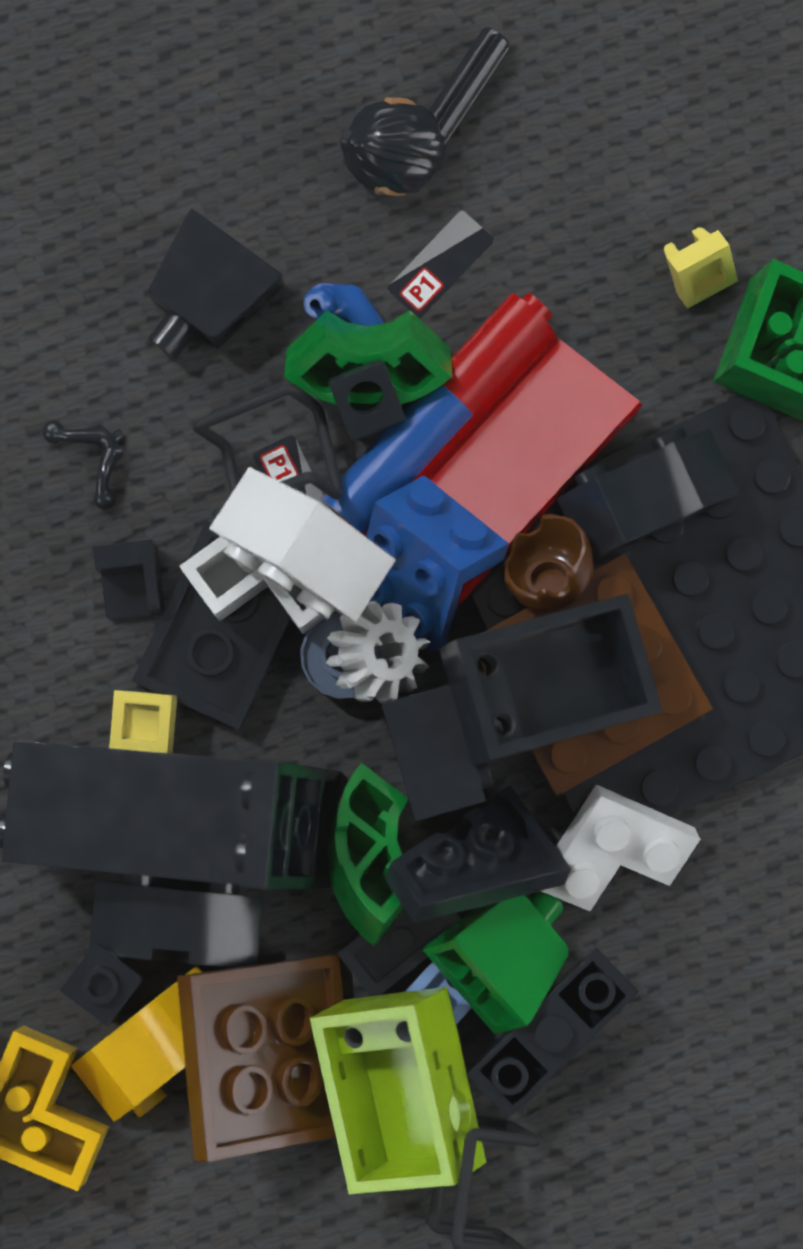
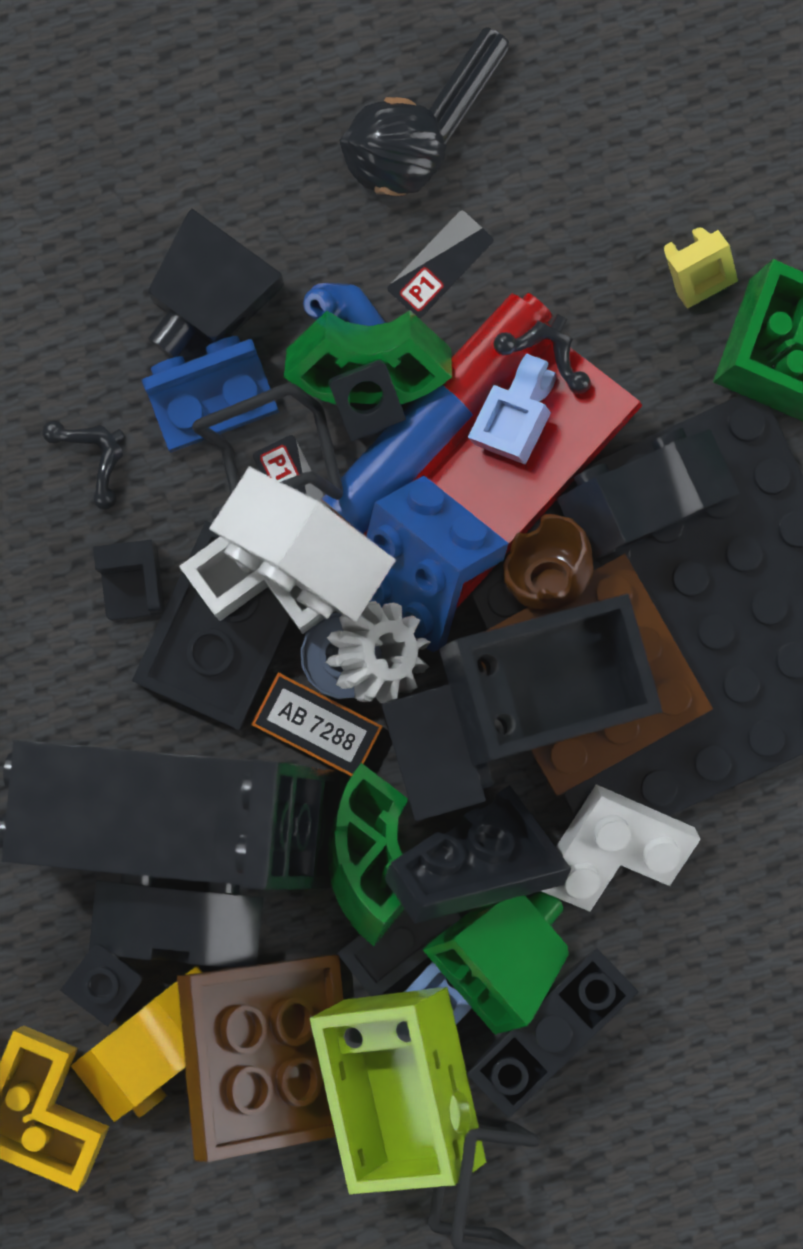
(143, 721): light yellow tile -> none
(197, 388): none -> blue bracket
(316, 725): none -> tile
(506, 343): none -> black piece
(515, 417): none -> light blue plate

